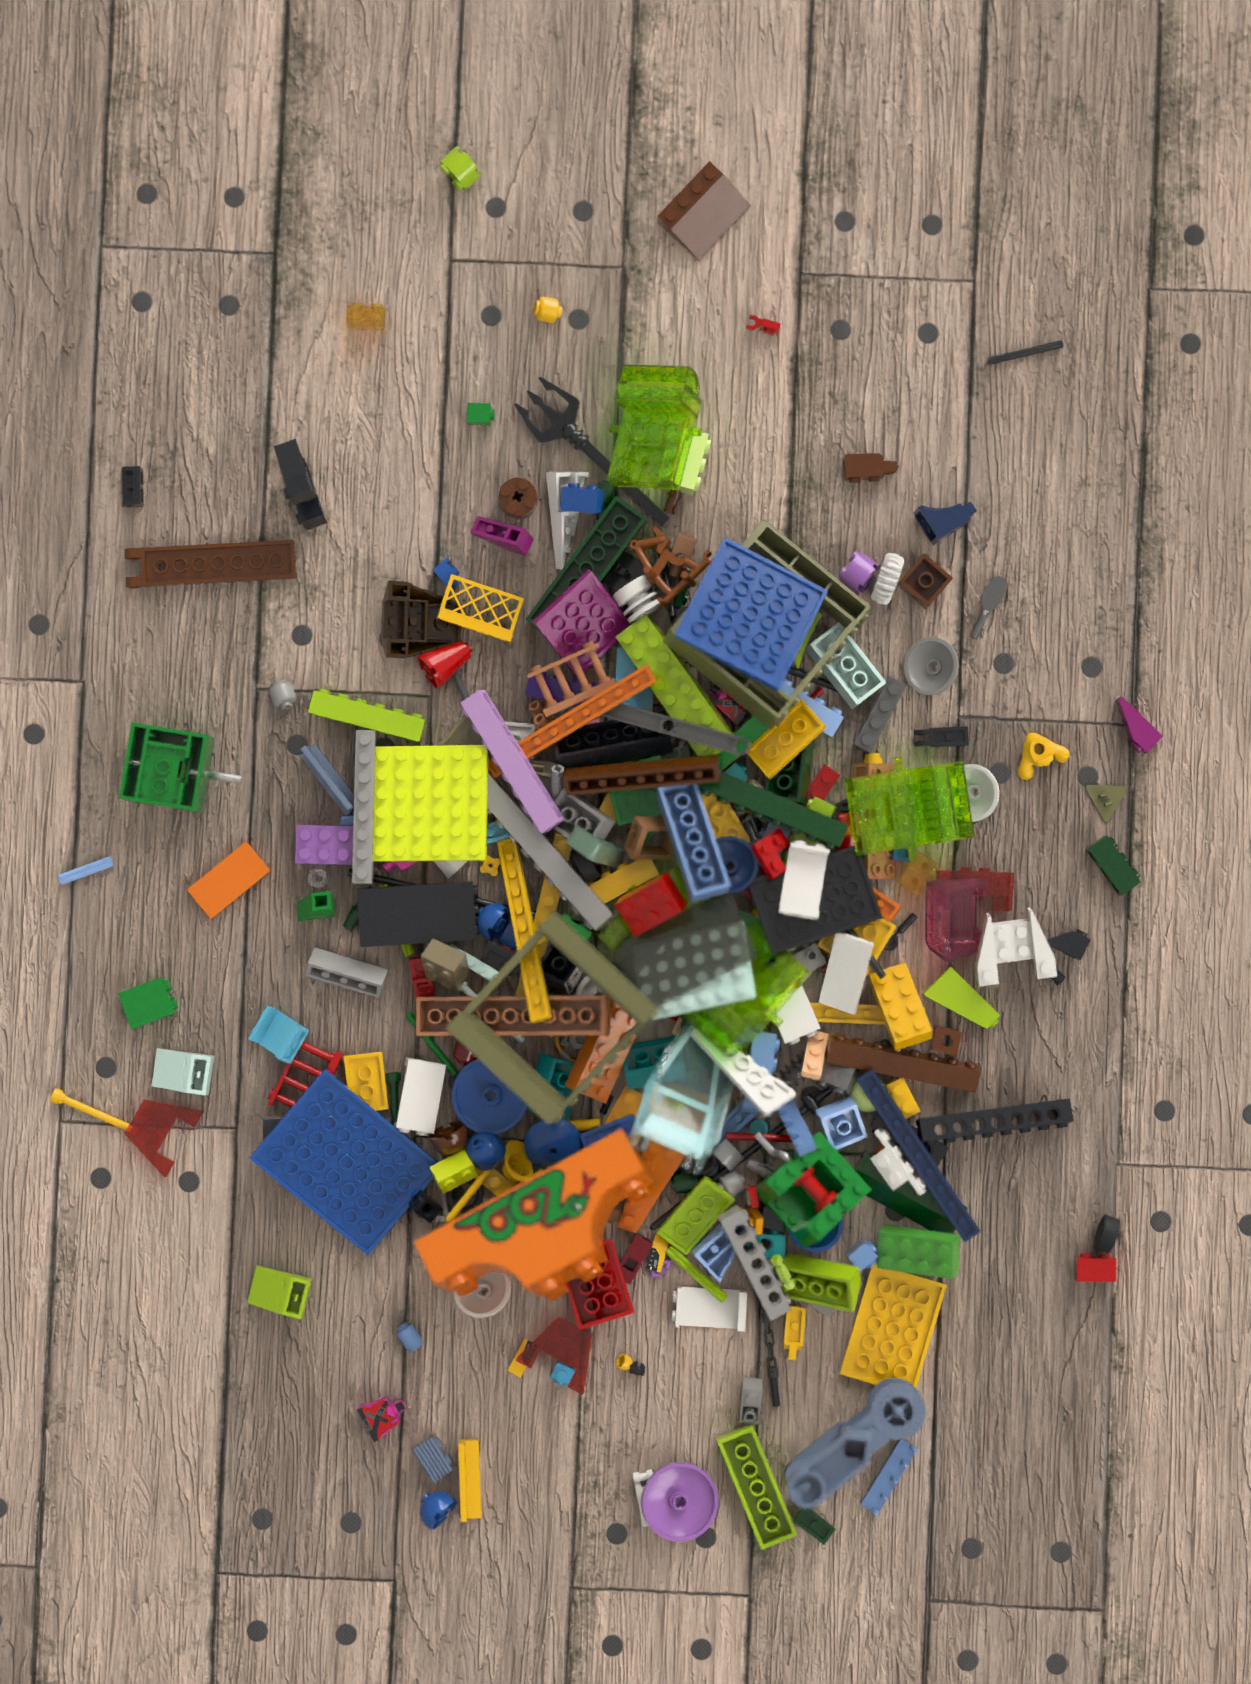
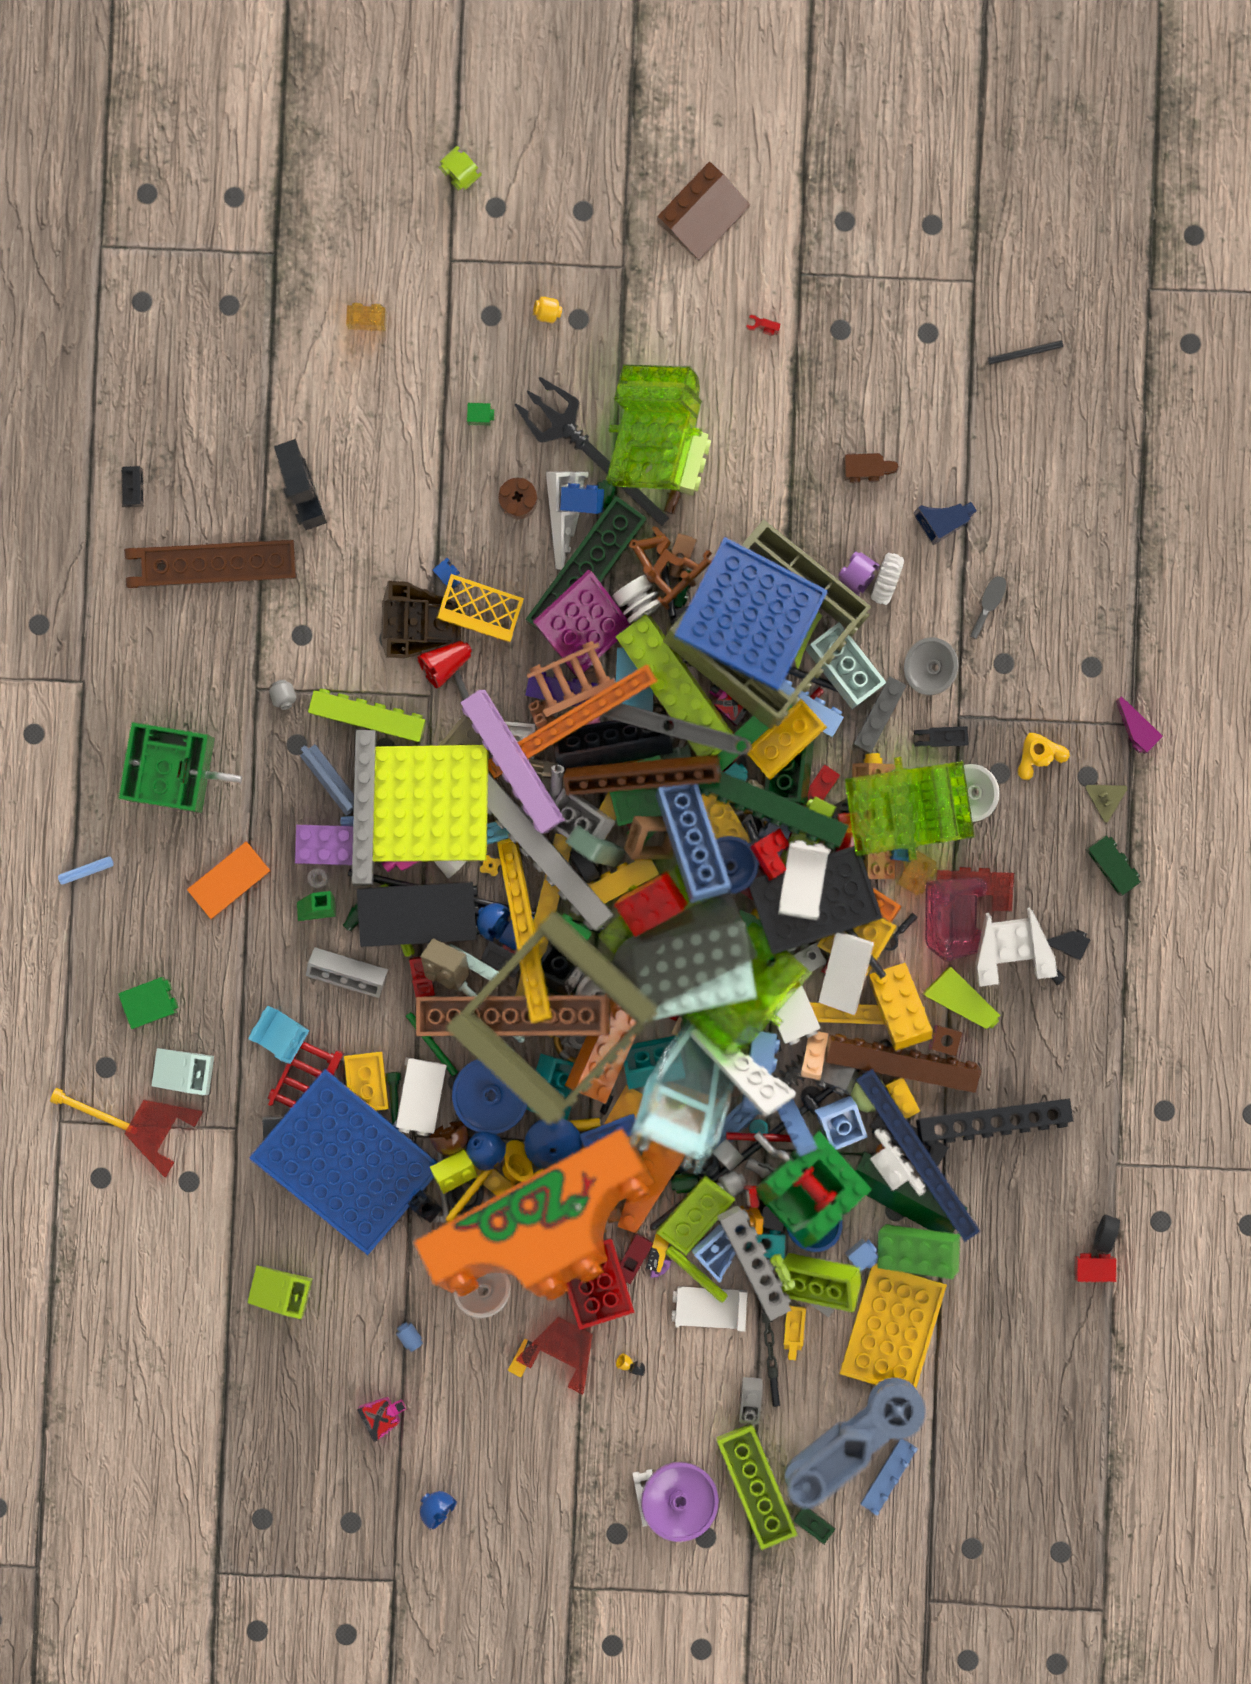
(433, 1458): sand blue brick -> none
(463, 1054): dark red head -> none
(469, 1479): yellow fence -> none
(503, 535): magenta slope -> none
(562, 1373): dark azure brick -> none
(624, 572): black piece -> none
(924, 581): reddish brown brick -> none

